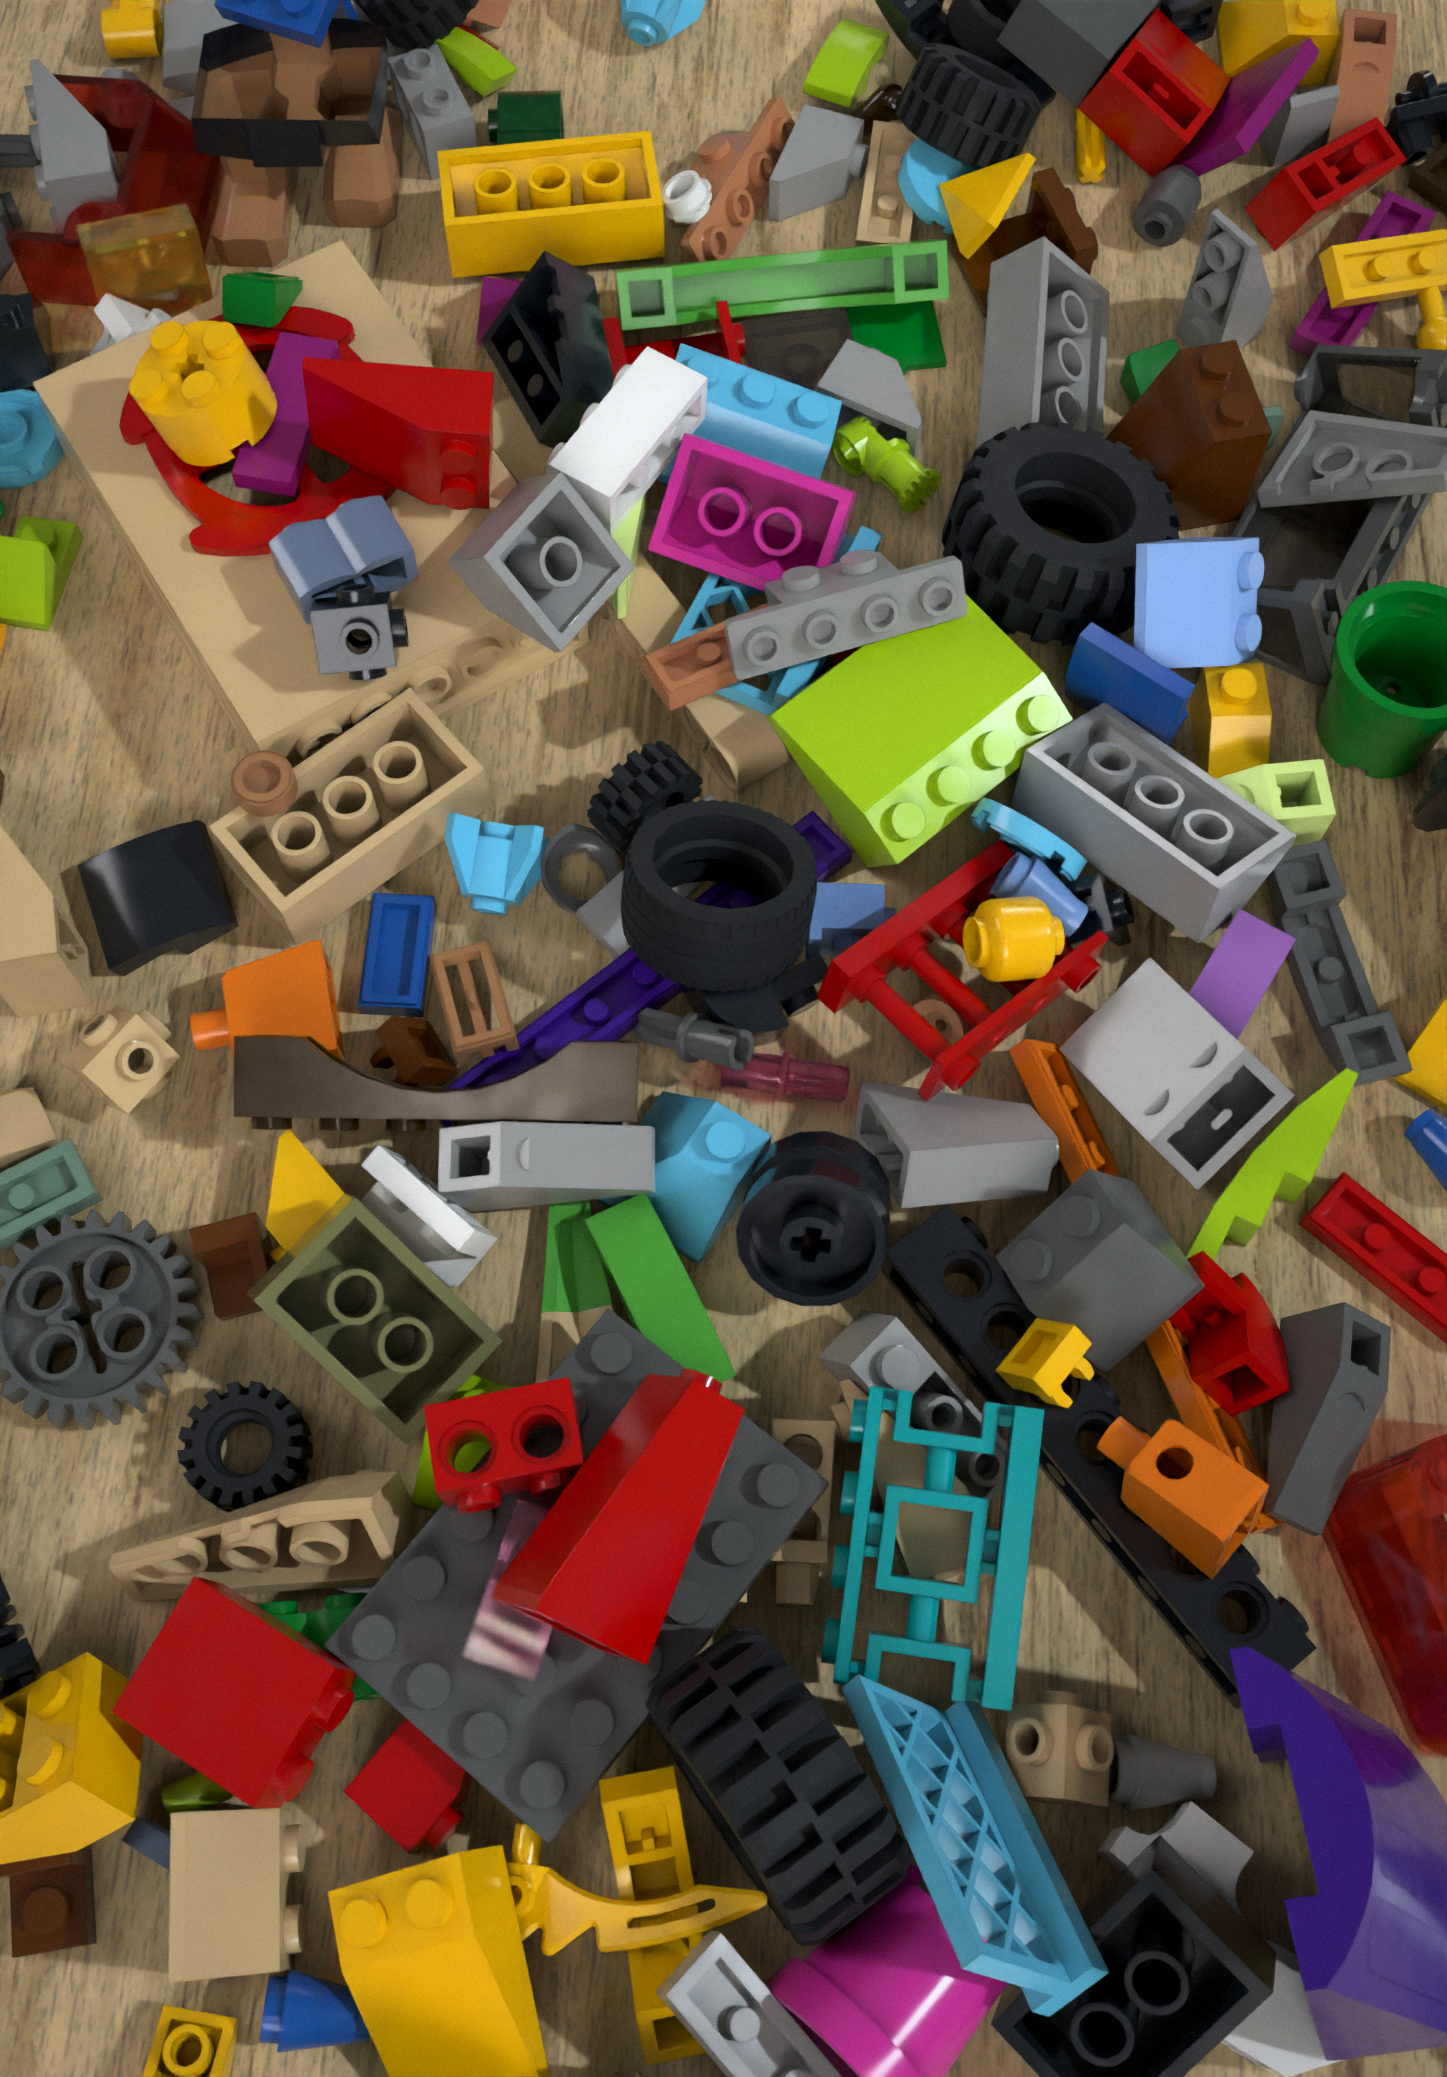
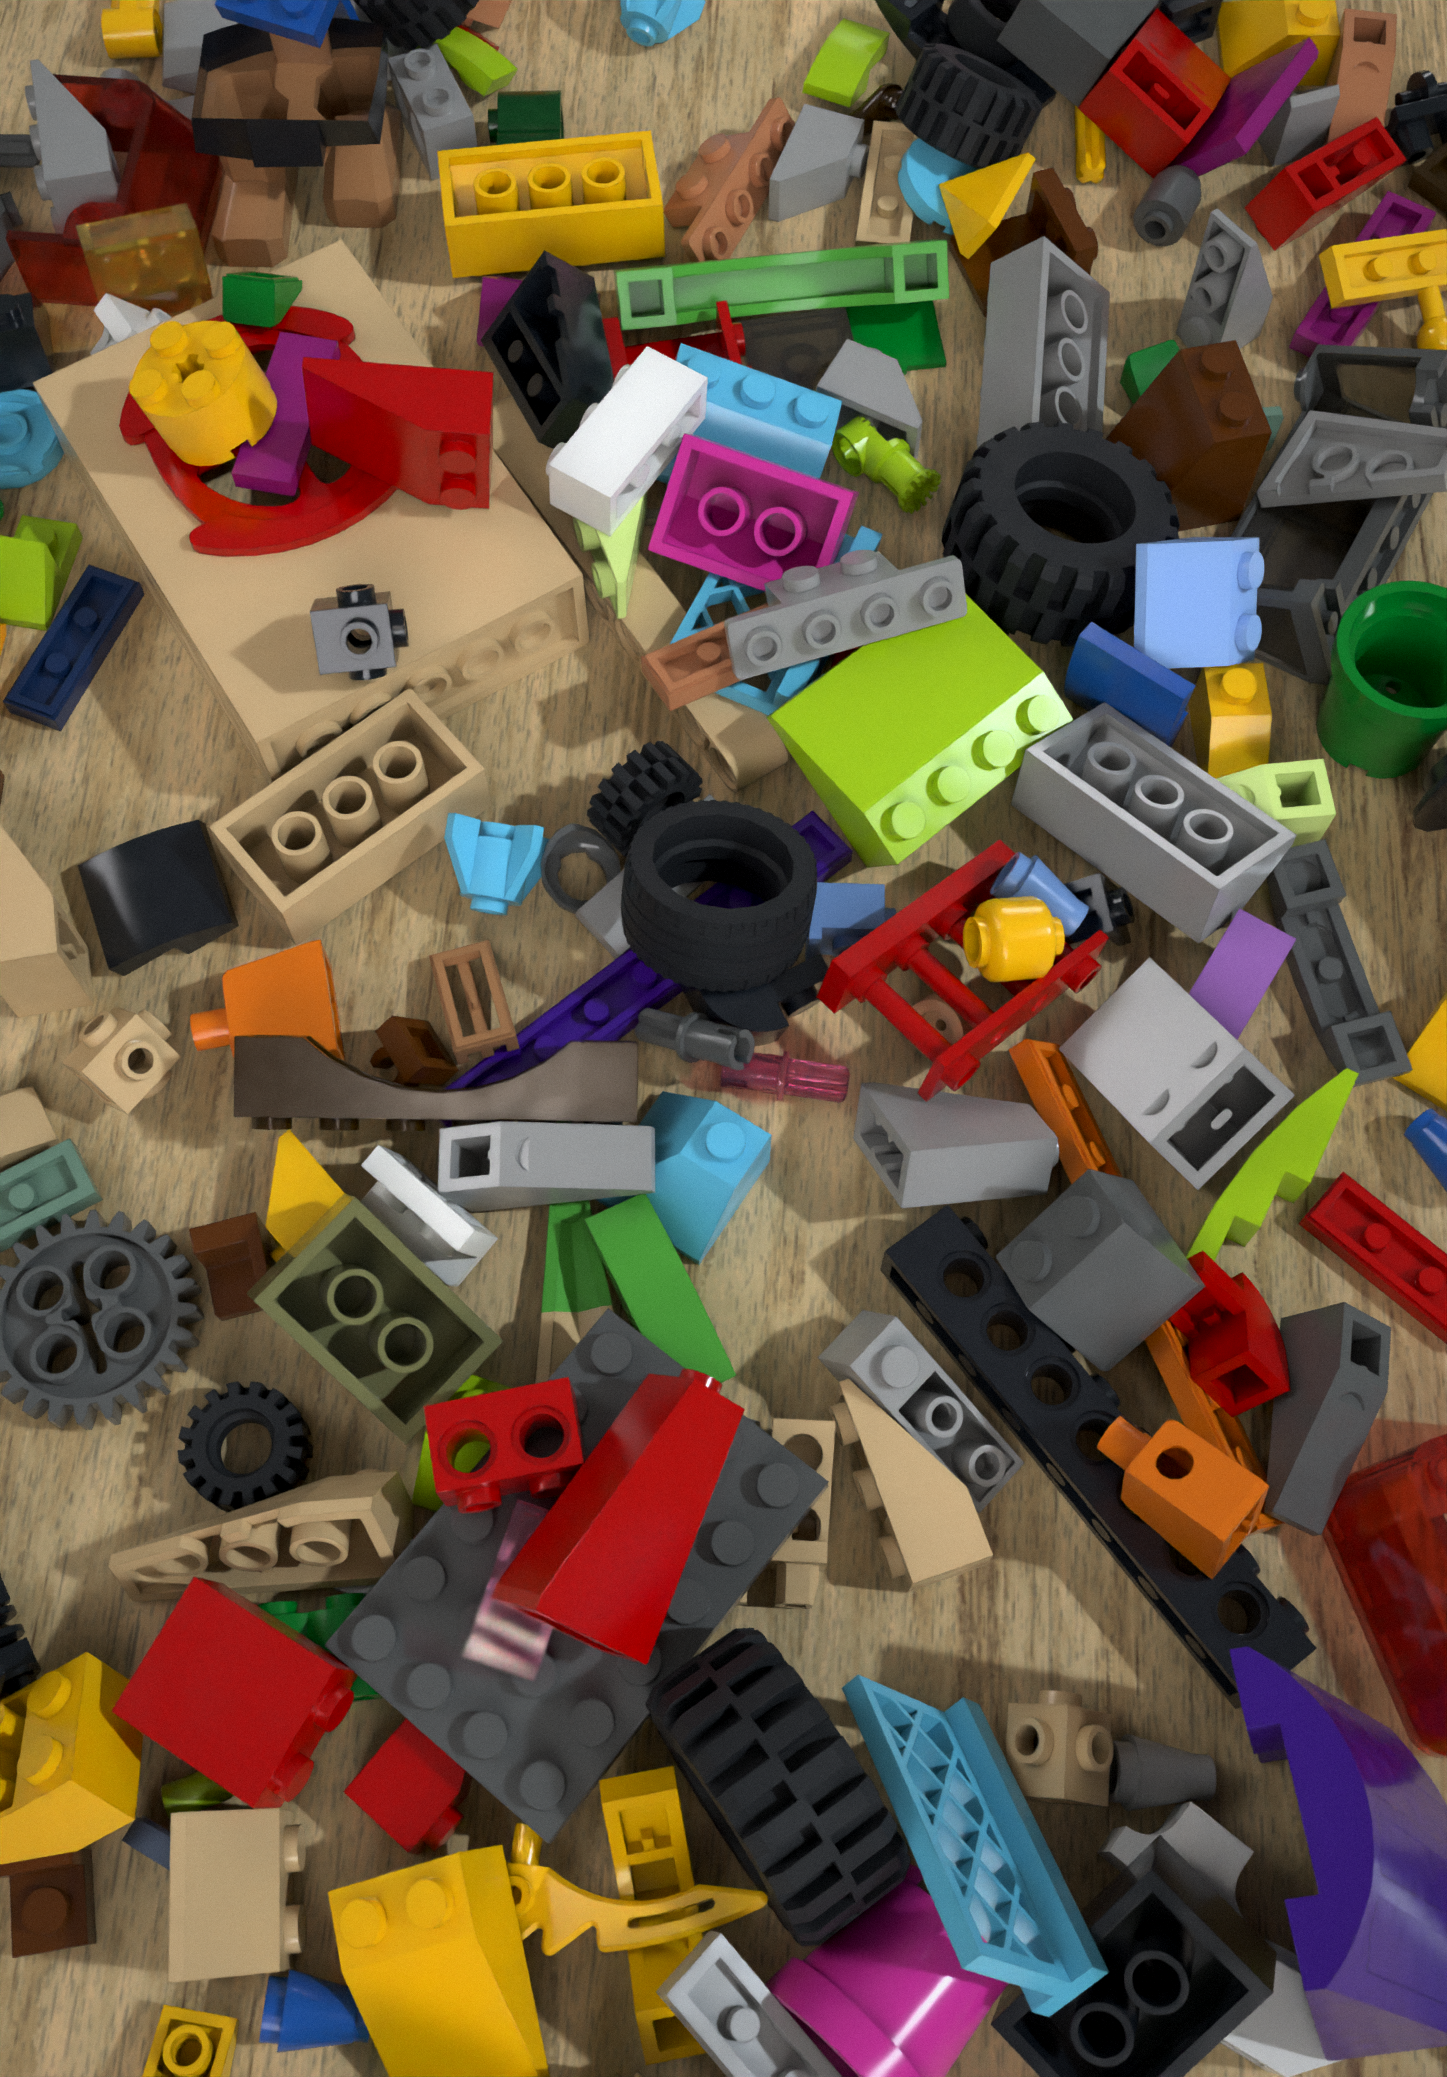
(74, 647): none -> dark blue tile
(264, 783): medium nougat tile -> none
(347, 548): sand blue brick -> none
(397, 955): blue tile -> none
(542, 561): light grey slope -> none
(686, 197): white plate -> none
(815, 1219): black wheel -> none
(989, 1550): teal fence -> none
(1028, 838): medium azure tile -> none
(1045, 1359): yellow tile -> none

